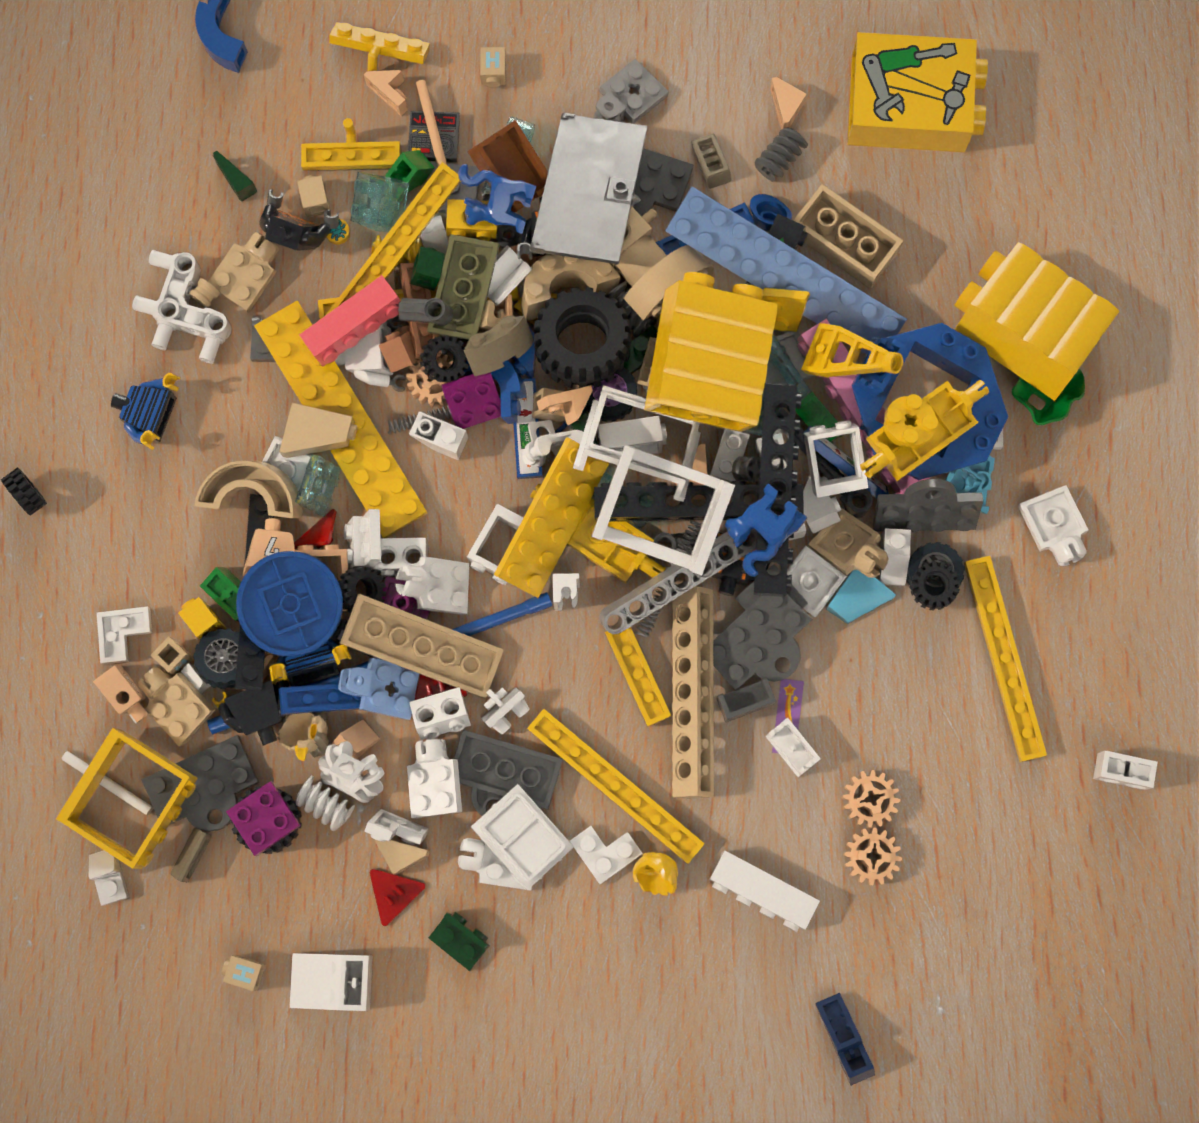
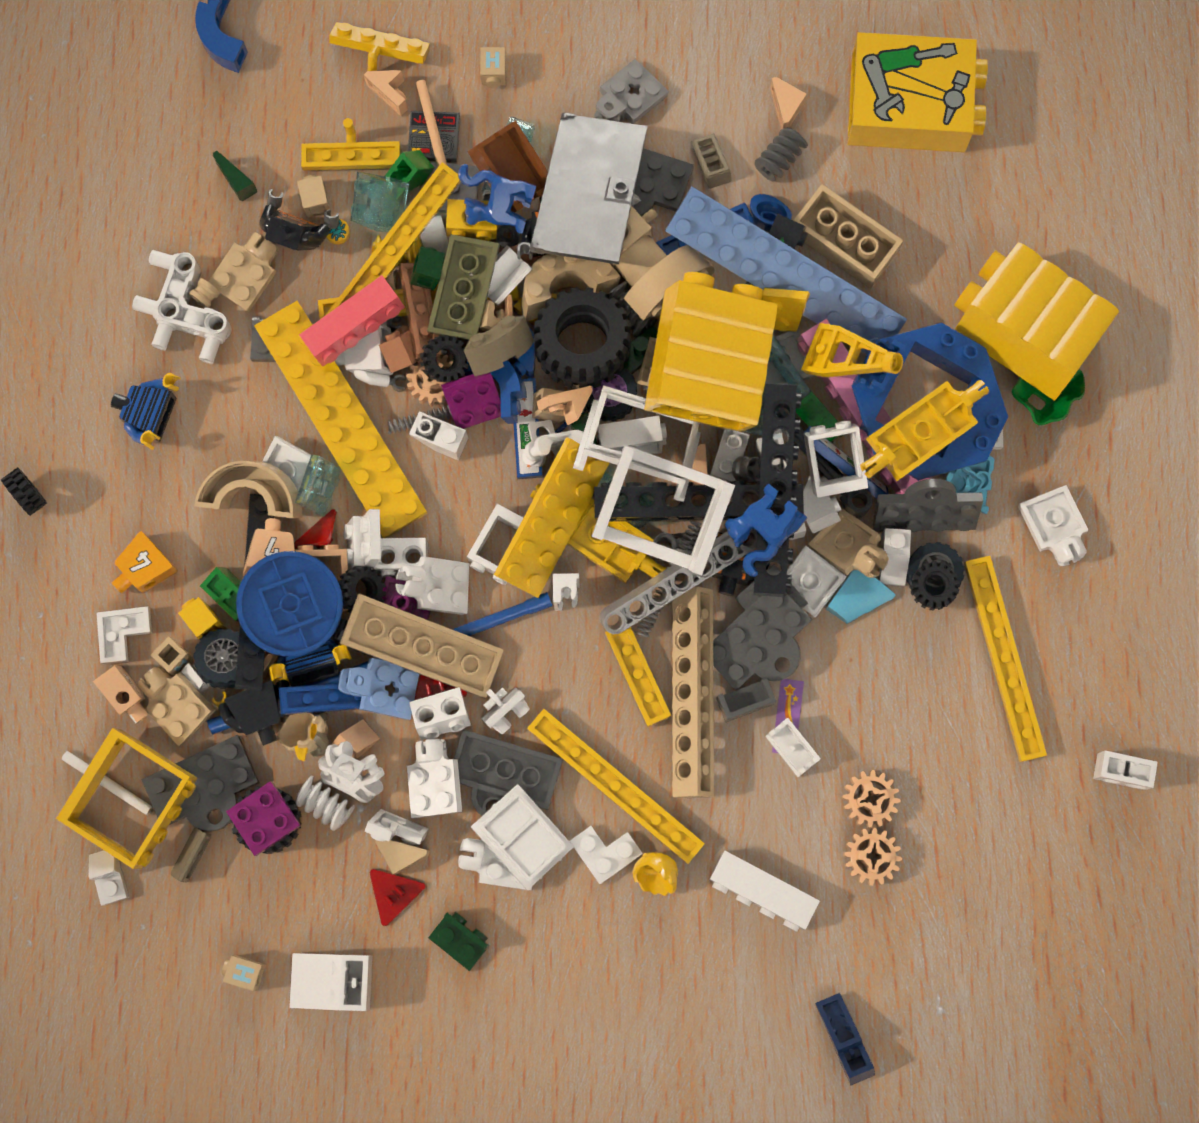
(142, 565): none -> light orange torso
(315, 431): tan slope -> none
(424, 311): dark grey piece -> none
(912, 407): yellow plate -> none

